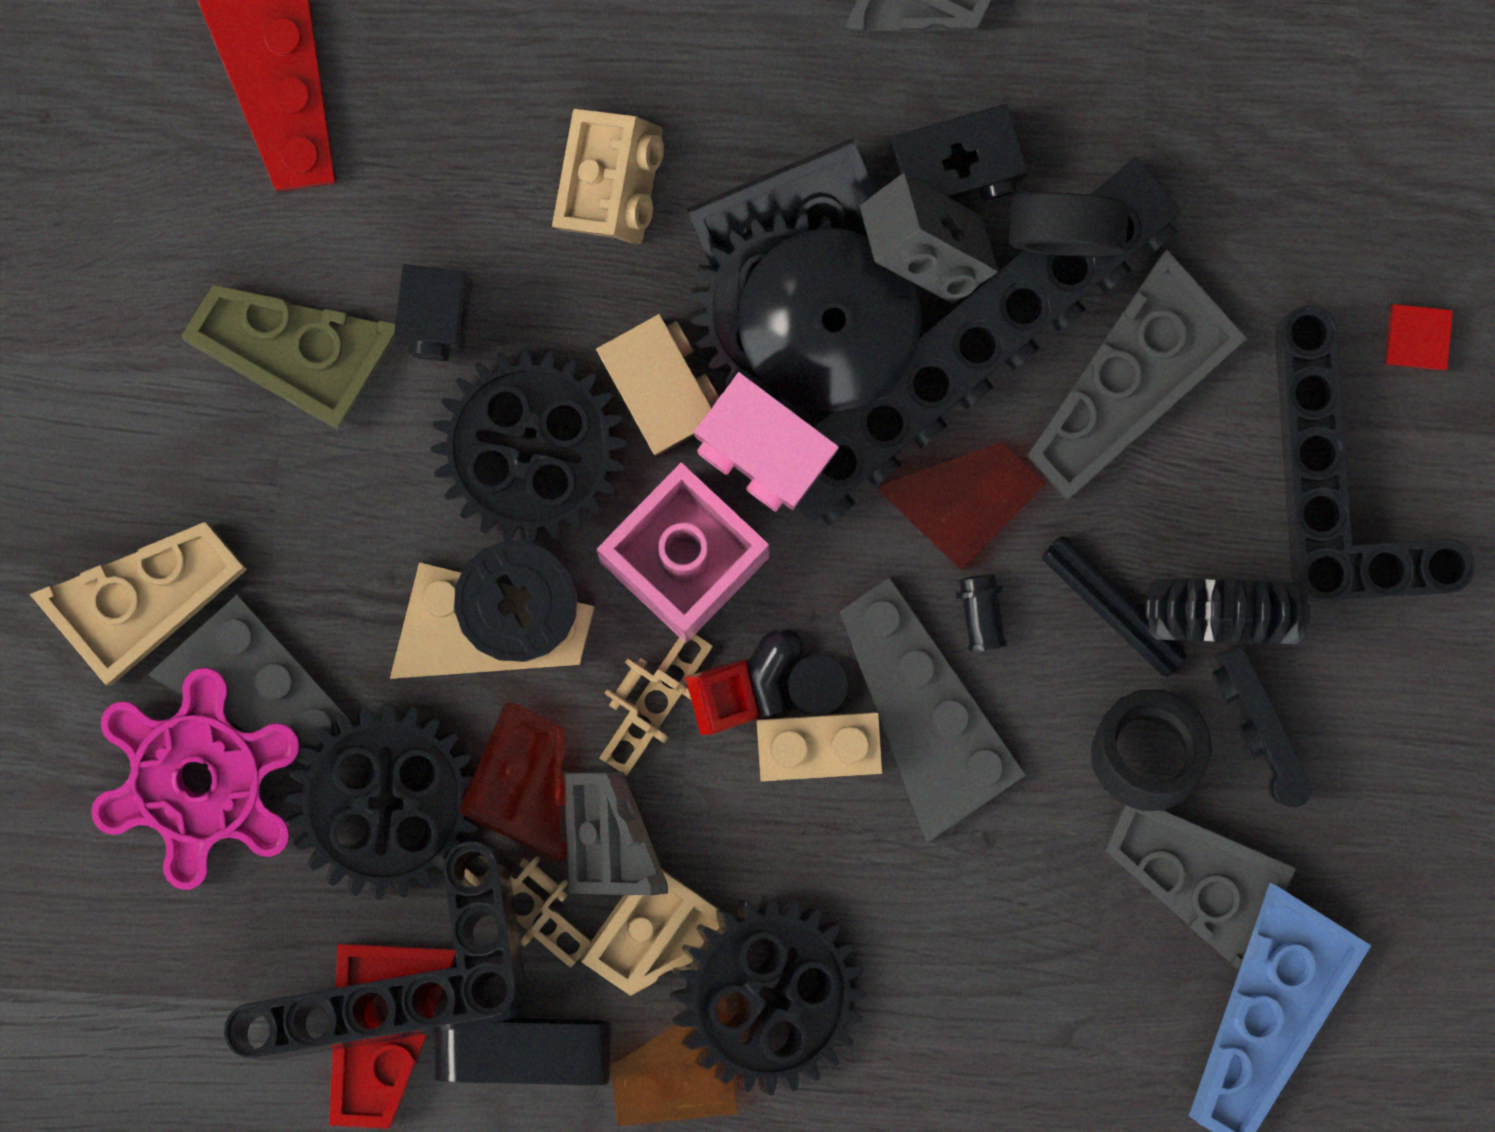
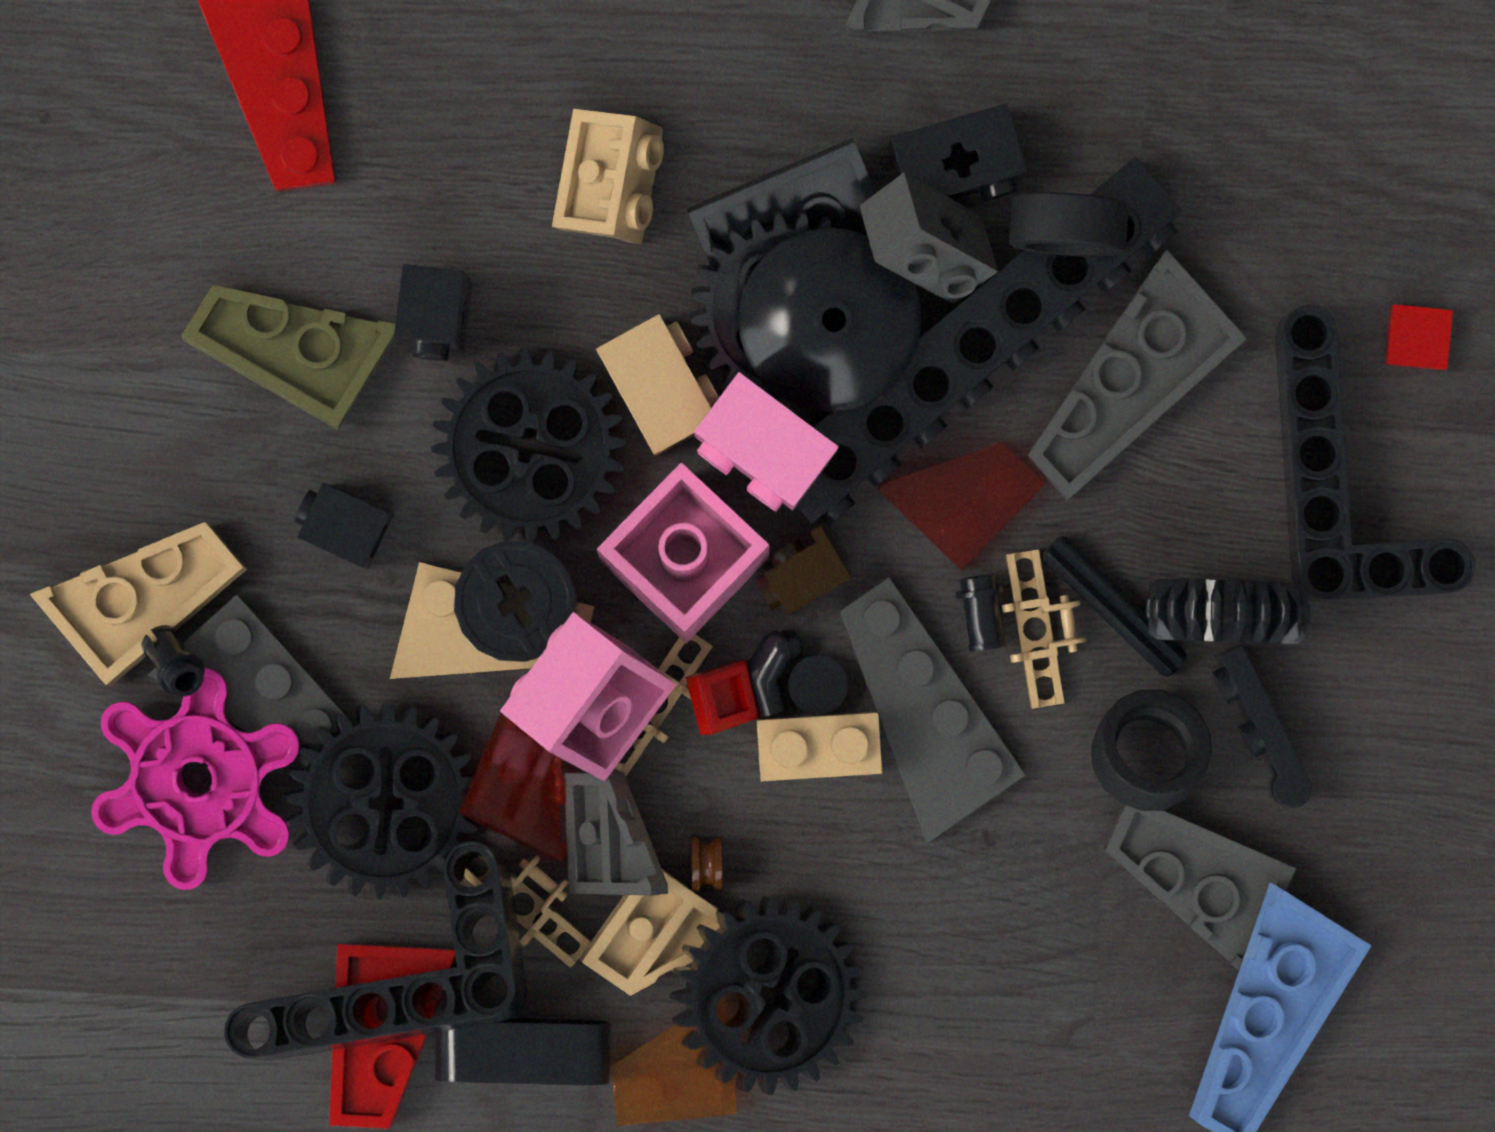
(178, 670): none -> black pin
(342, 524): none -> black brick
(587, 697): none -> bright pink brick
(707, 863): none -> reddish brown bush
(802, 573): none -> dark brown brick
(1046, 641): none -> tan piece

